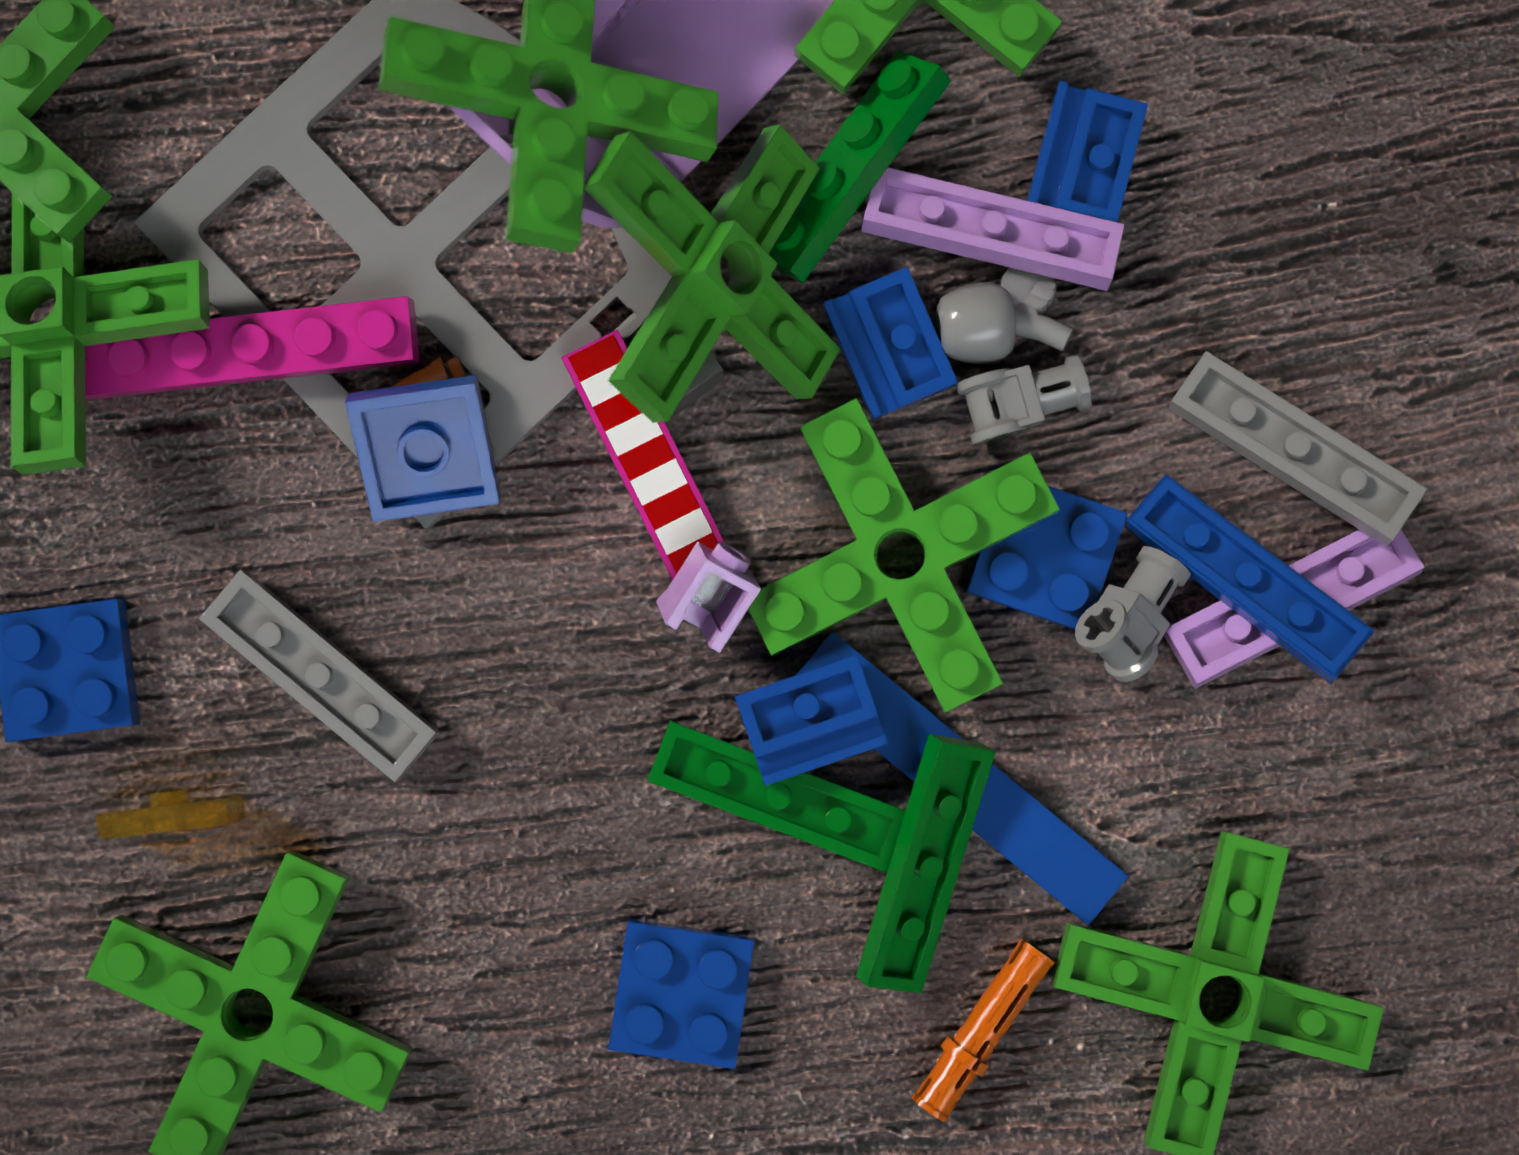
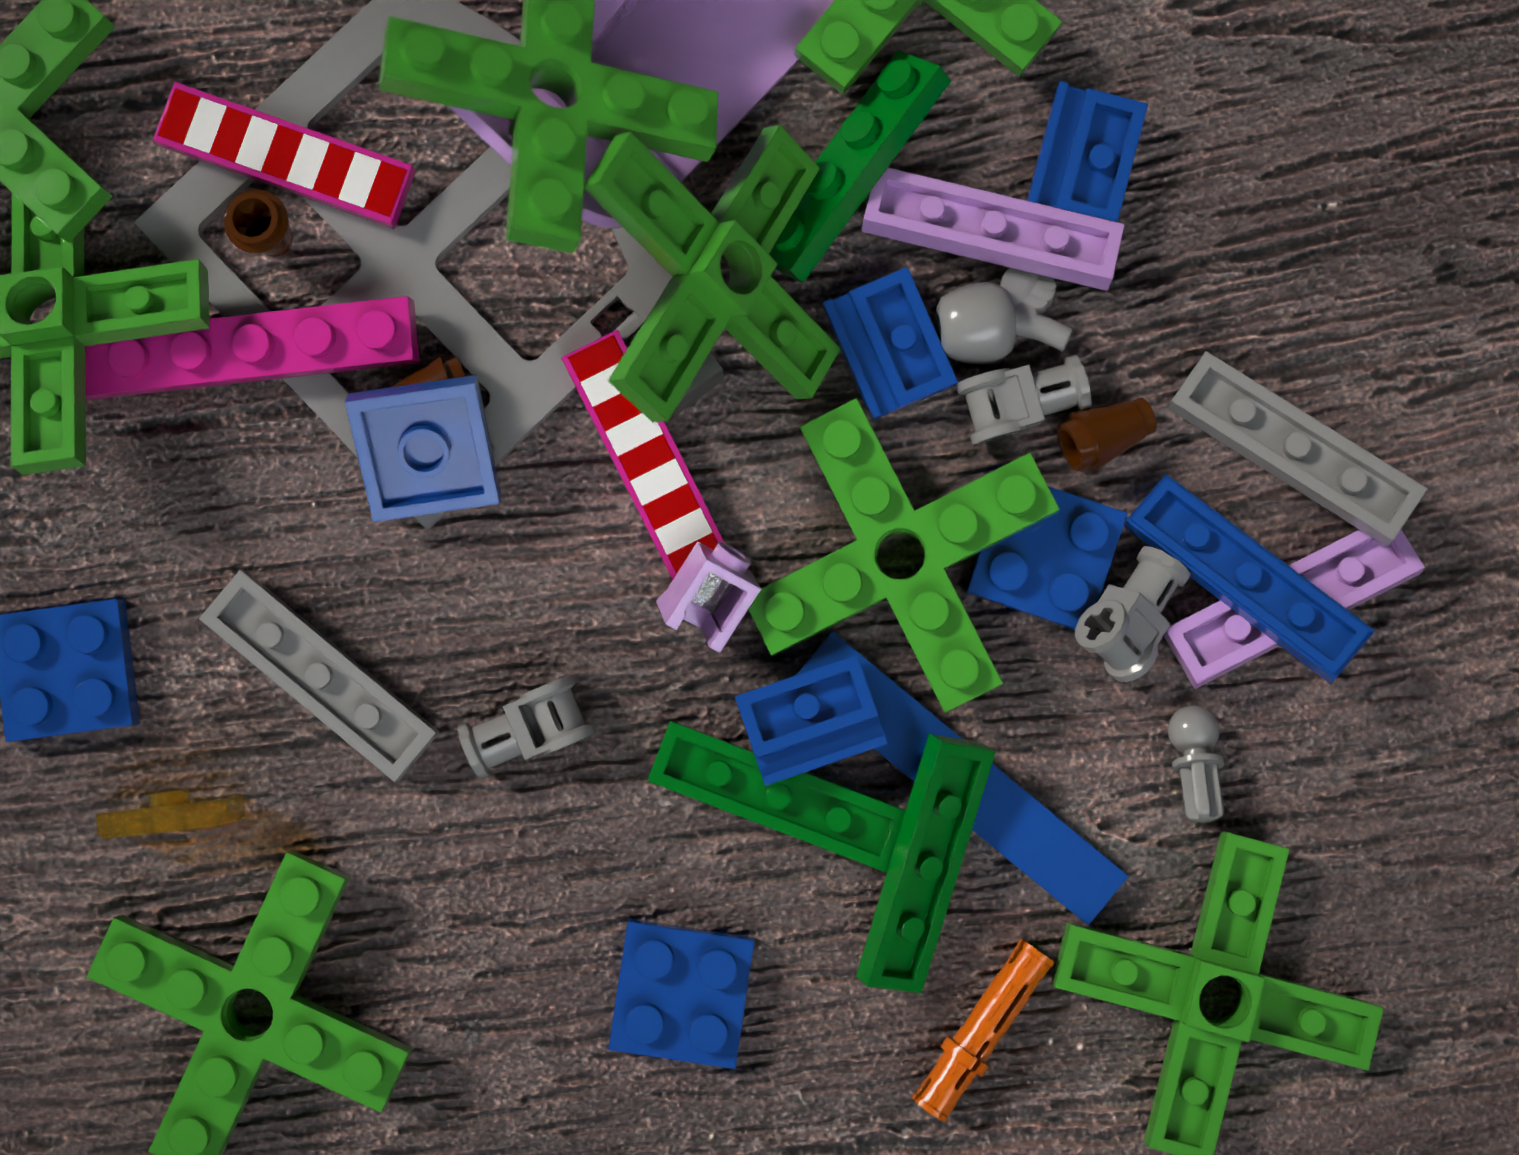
(250, 216): none -> reddish brown cone
(284, 155): none -> tile
(531, 725): none -> light grey connector
(1104, 432): none -> reddish brown cone
(1194, 733): none -> light grey axle

